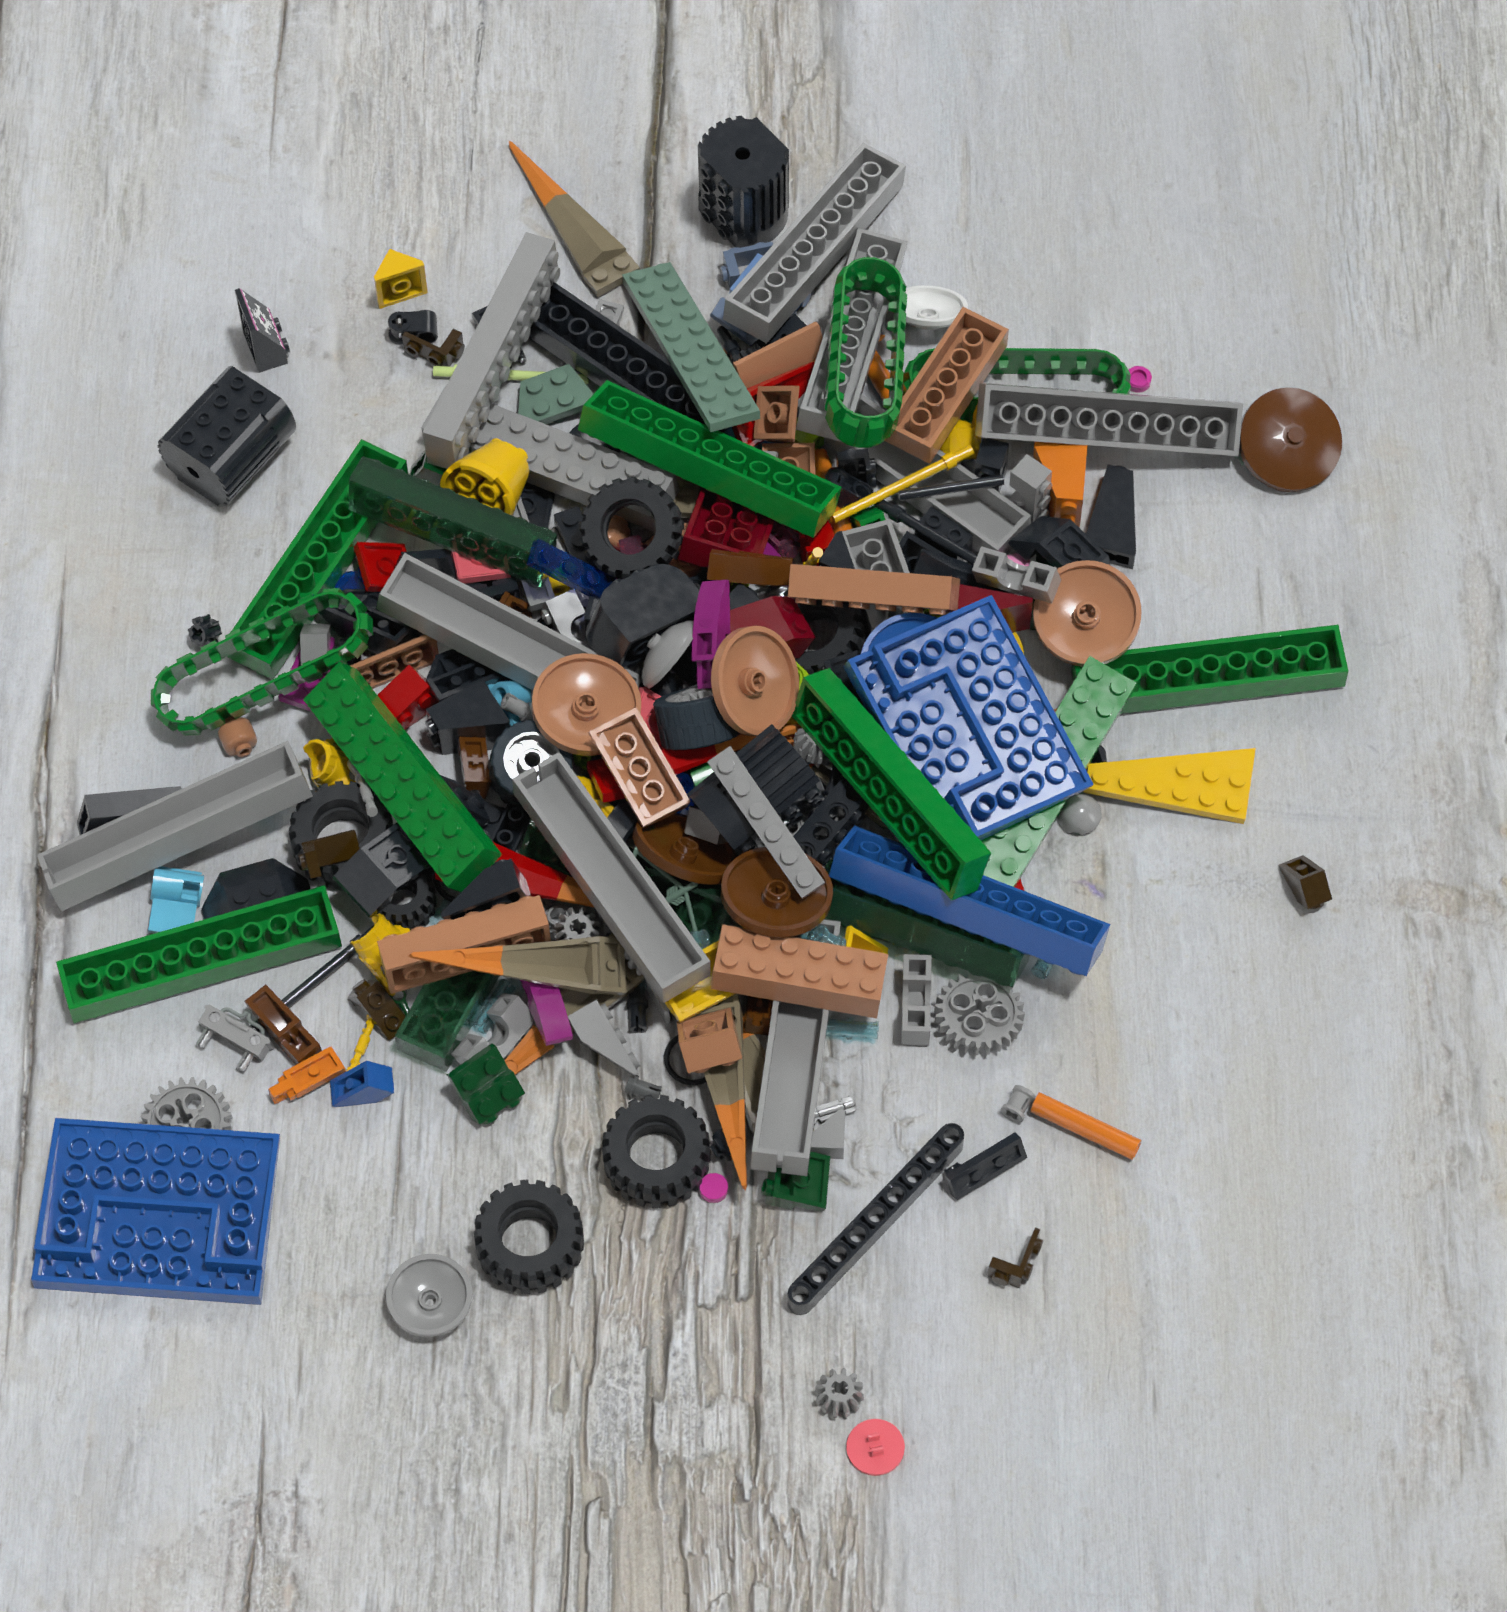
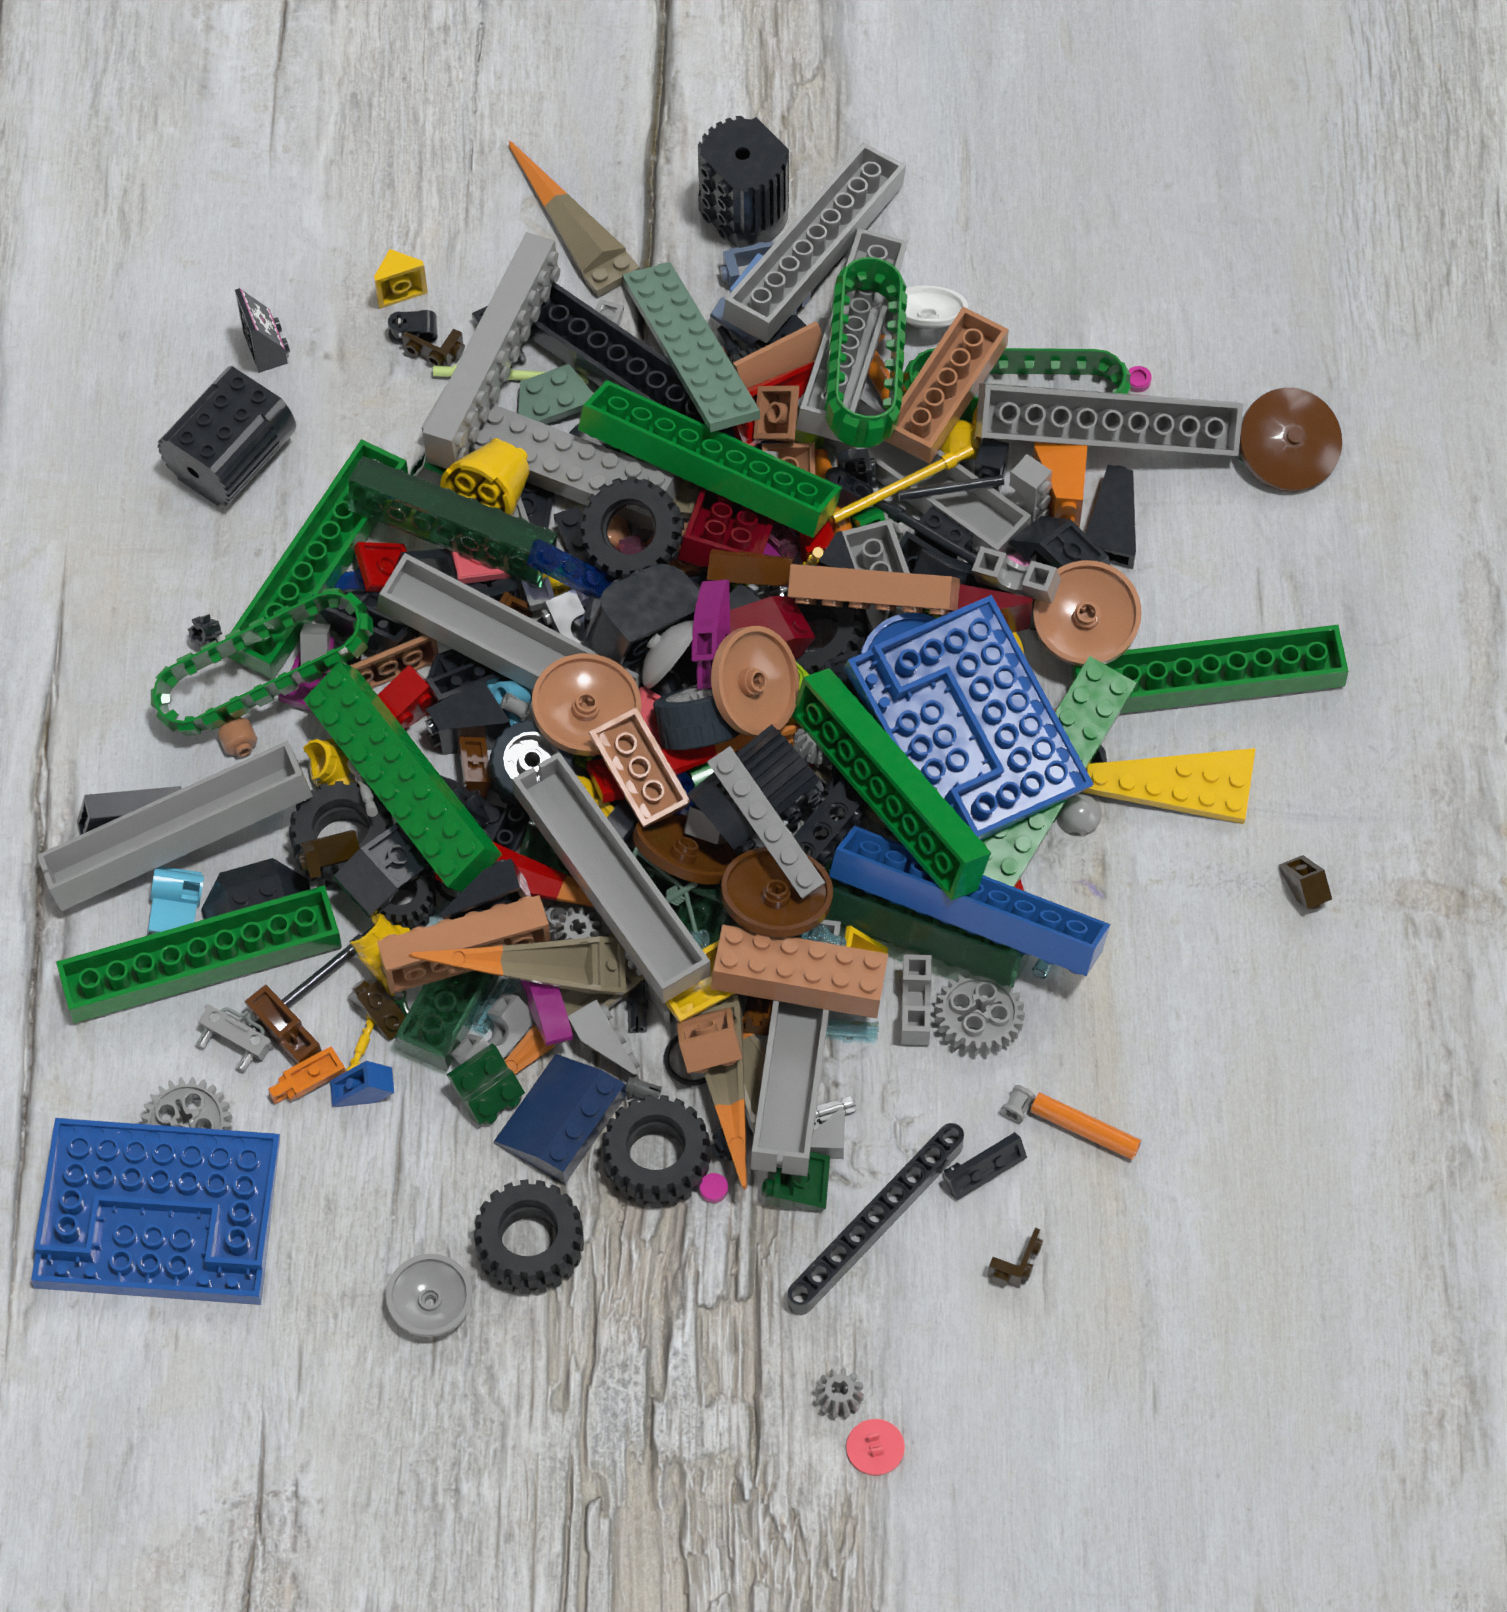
(562, 1116): none -> dark blue slope

